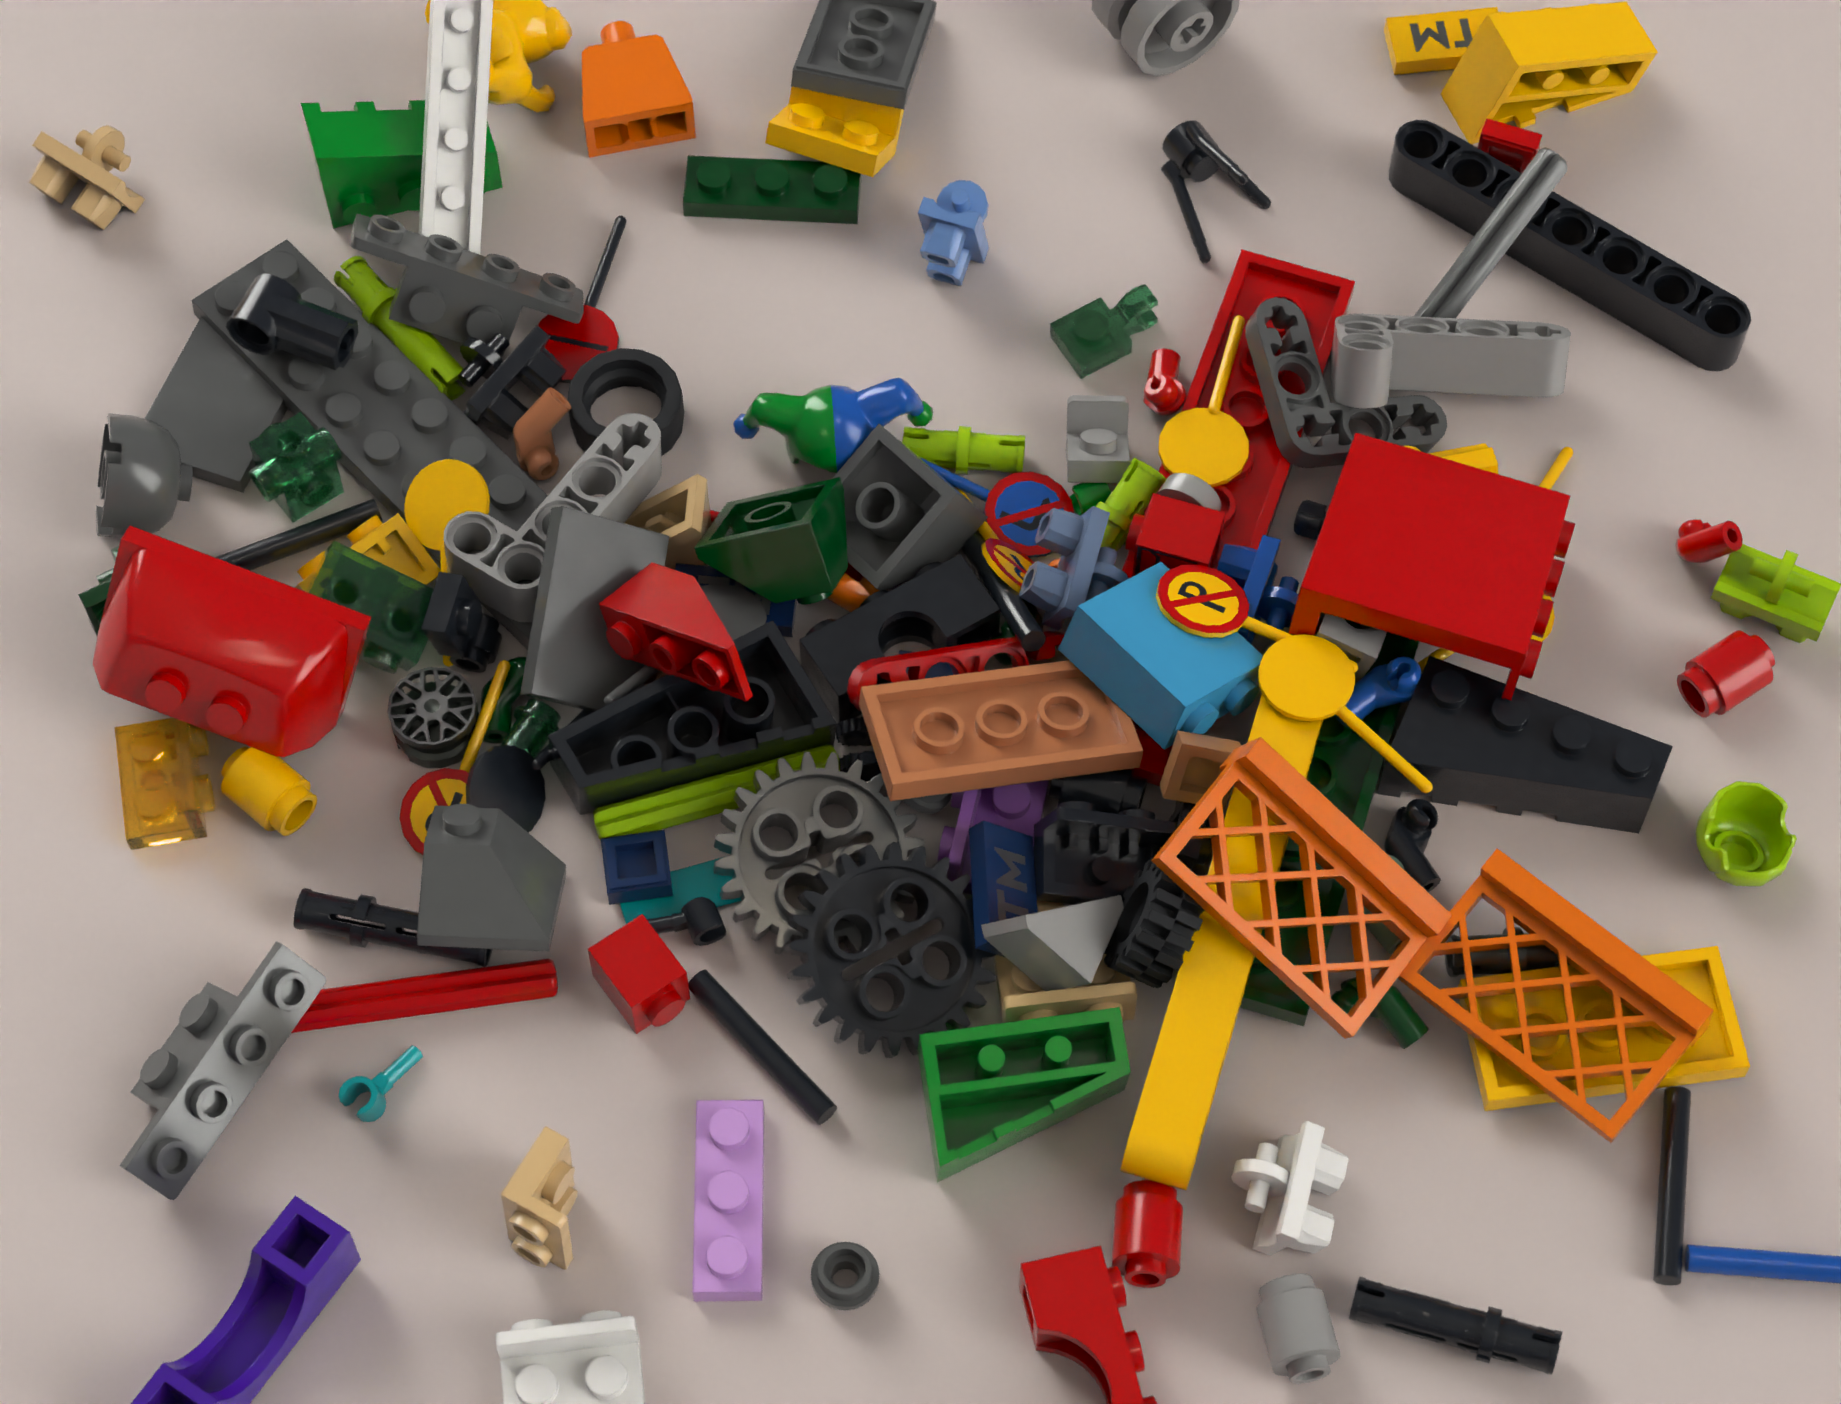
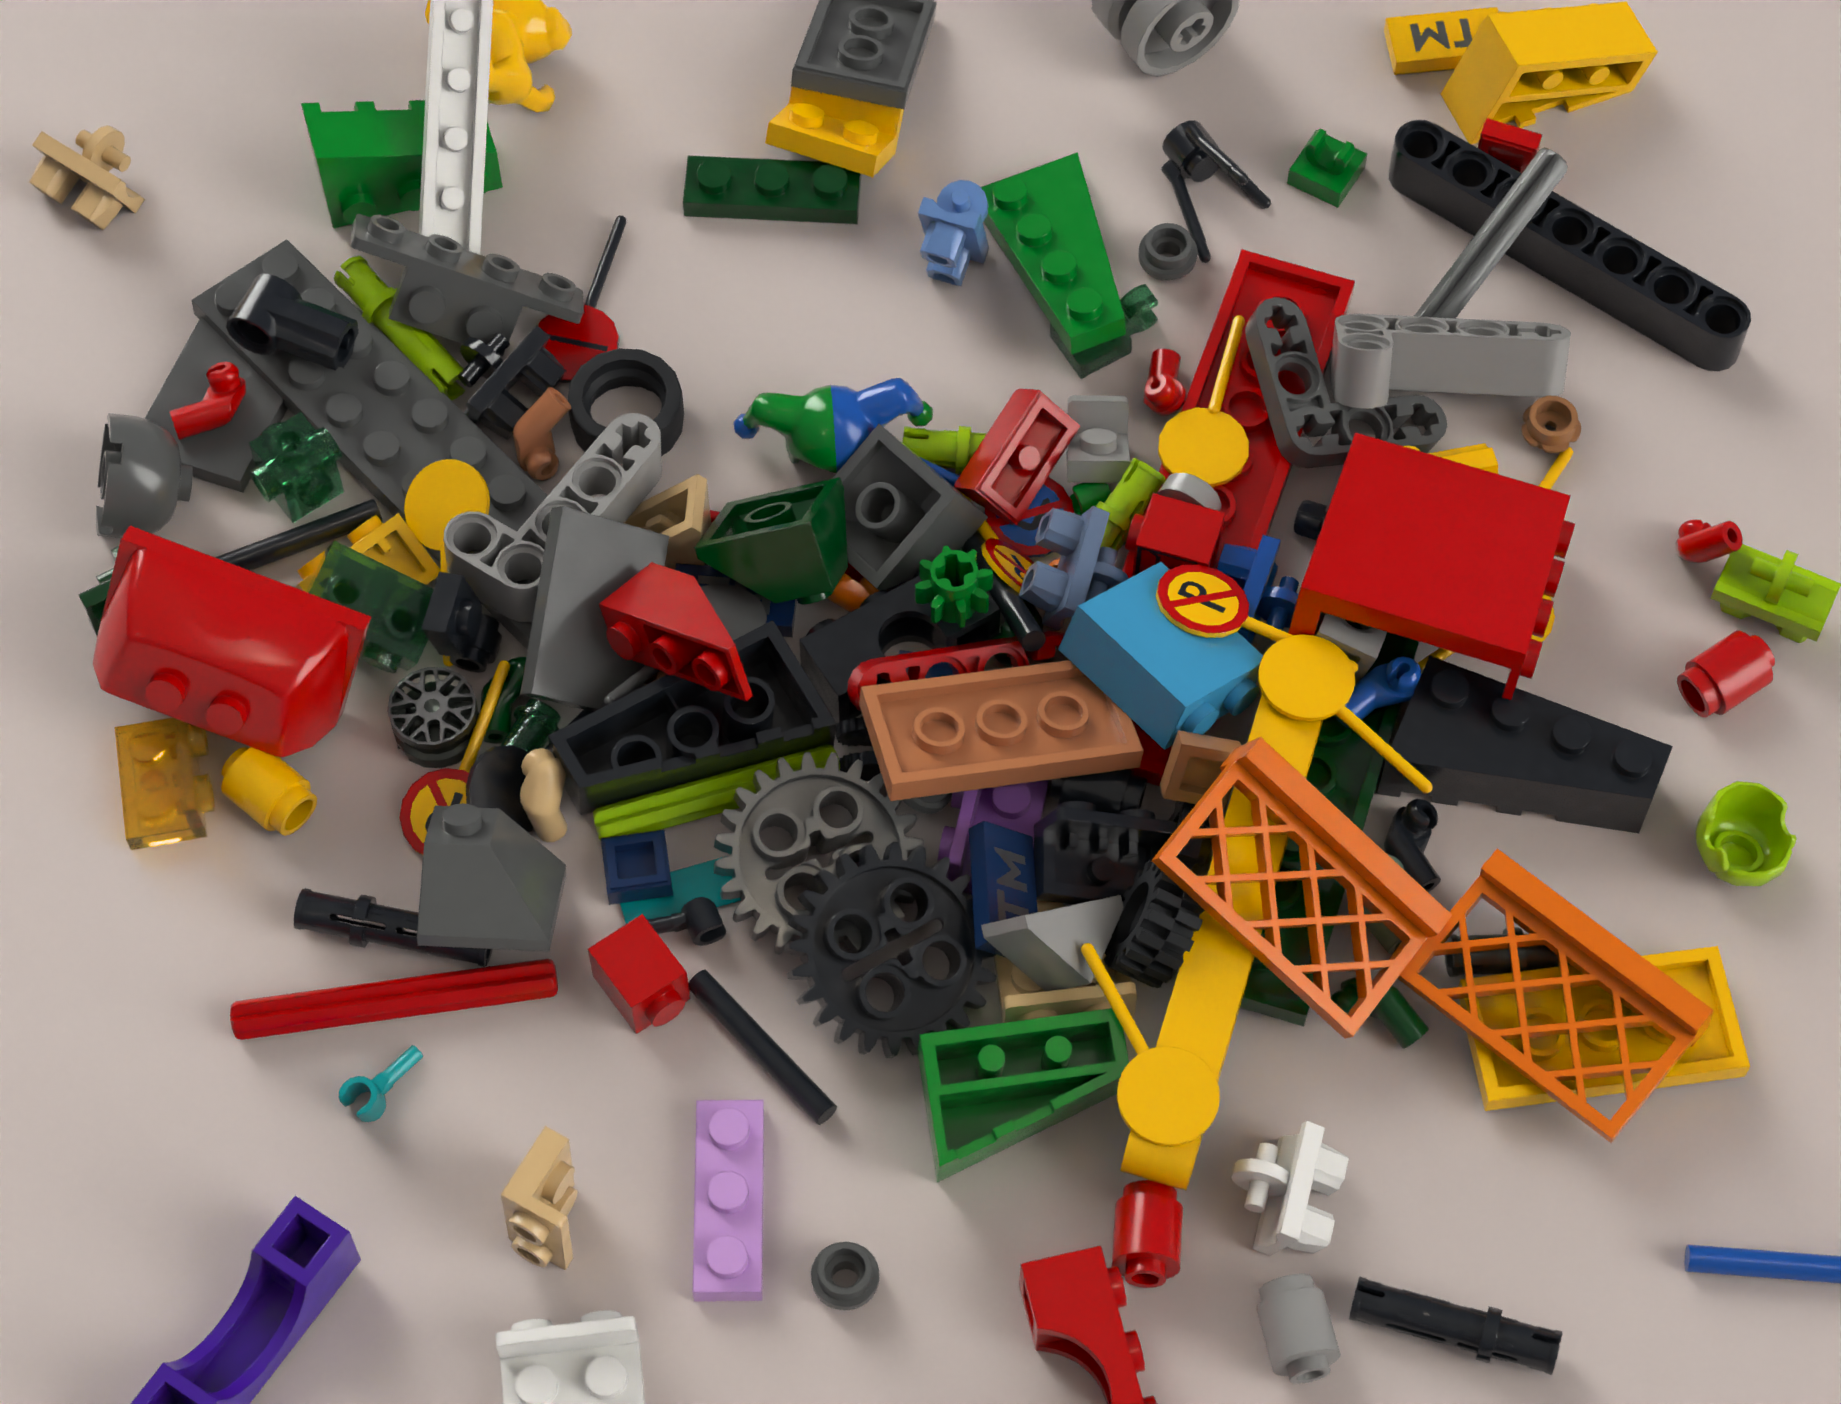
(214, 1065): dark grey bracket -> none
(217, 406): none -> red arm
(543, 793): none -> tan arm
(632, 93): orange torso -> none
(950, 570): none -> green gear
(1017, 454): none -> red slope
(1057, 249): none -> green wing
(1164, 1090): none -> yellow piece
(1167, 239): none -> dark grey plate
(1327, 168): none -> green tile
(1552, 412): none -> medium nougat plate
(1672, 1186): black bar -> none

